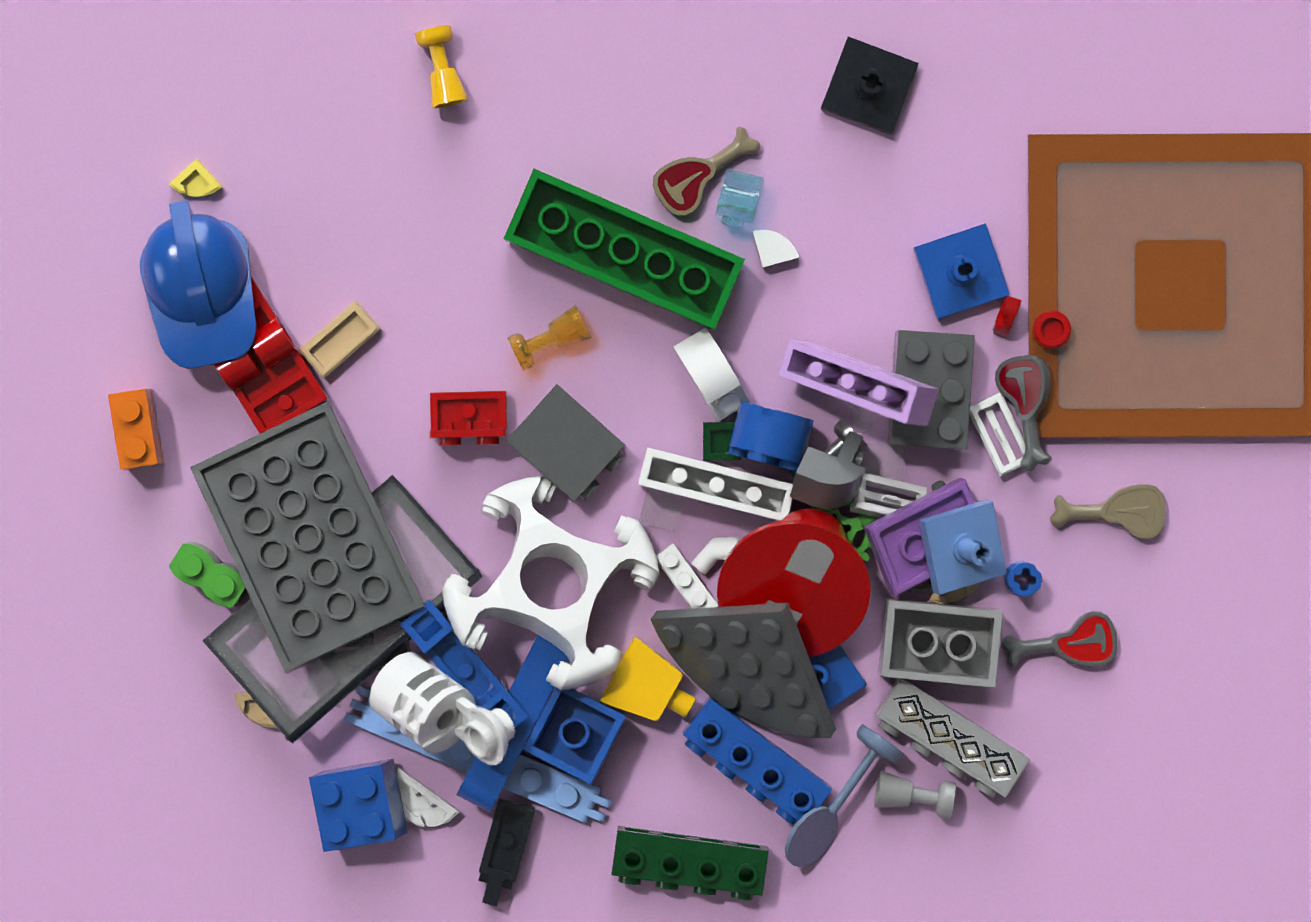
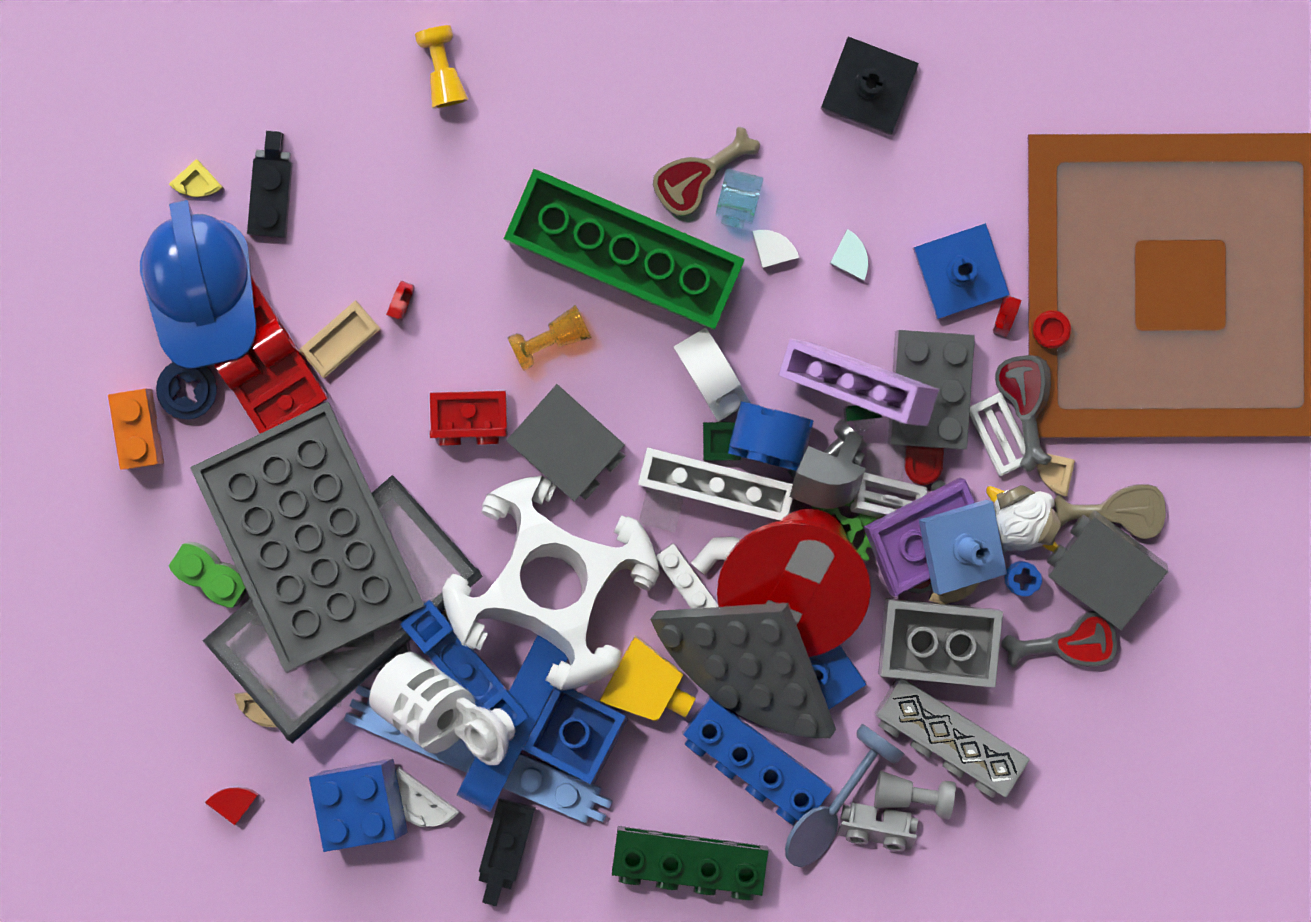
(184, 407): none -> dark blue gear
(232, 802): none -> red tile
(270, 189): none -> black hinge
(400, 300): none -> red tile
(851, 256): none -> light aqua tile
(855, 413): none -> dark green tile
(891, 832): none -> light grey hinge
(923, 464): none -> red tile
(1025, 518): none -> white hair
(1057, 474): none -> tan tile
(1106, 569): none -> dark grey brick

